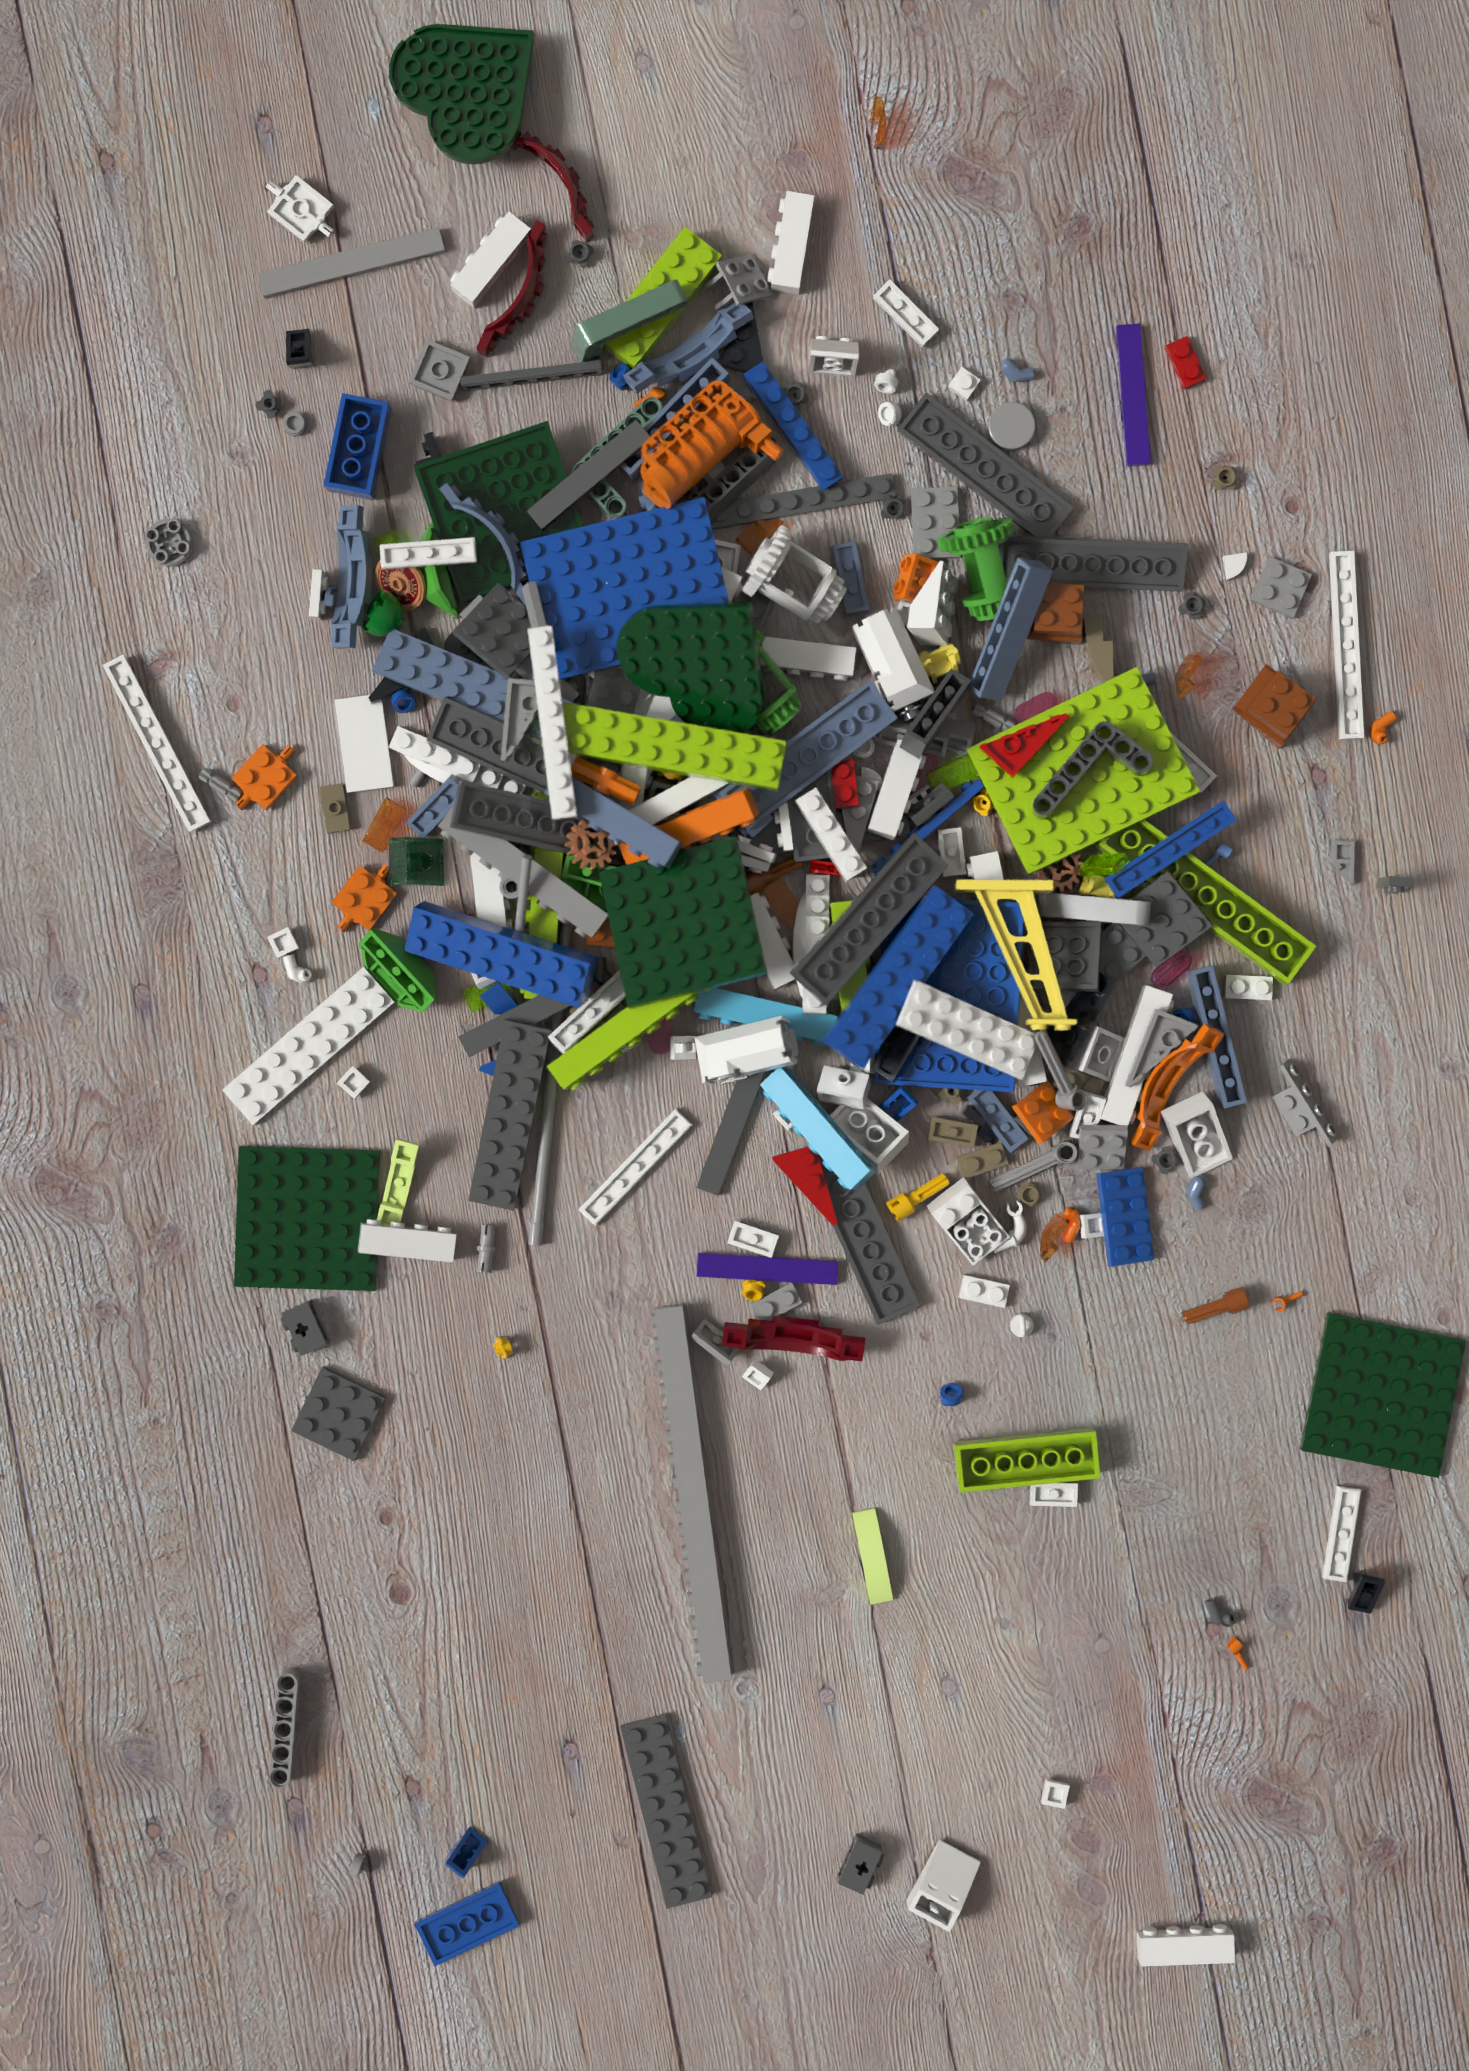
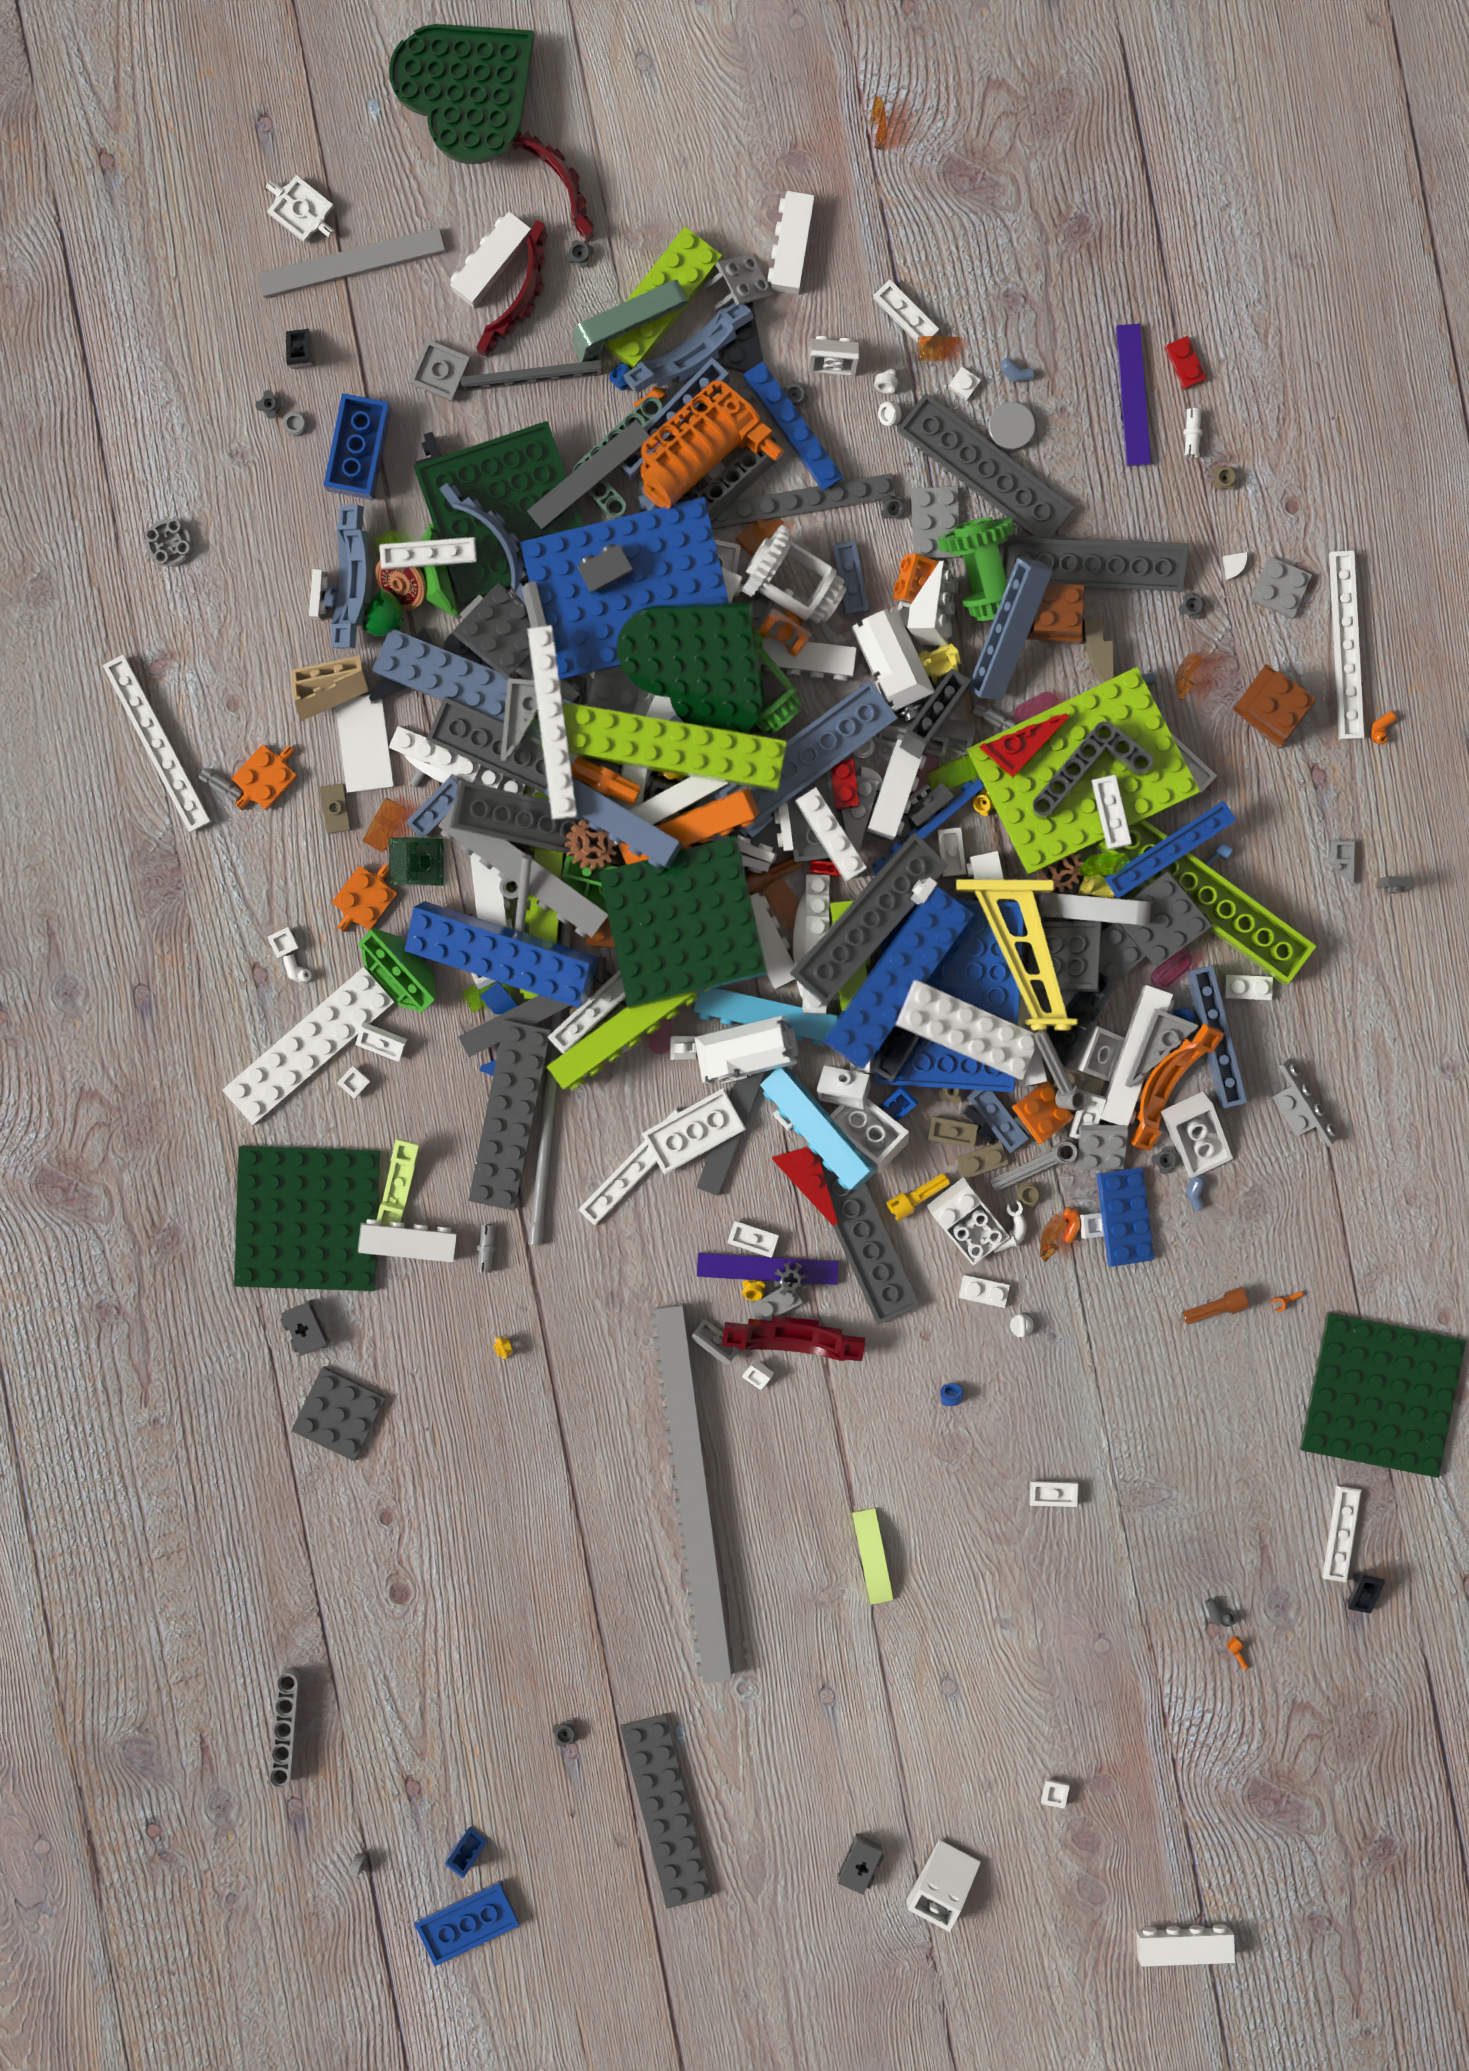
(327, 685): none -> tan wedge
(381, 1041): none -> white plate
(403, 701): blue tile -> none
(561, 1739): none -> dark grey plate
(605, 568): none -> dark grey brick
(693, 1131): none -> white tile
(785, 1283): none -> dark grey piece
(786, 629): none -> orange connector
(922, 890): none -> white plate
(935, 347): none -> clear orange slope
(1026, 1459): lime brick -> none
(1111, 812): none -> white plate
(1193, 433): none -> white pin

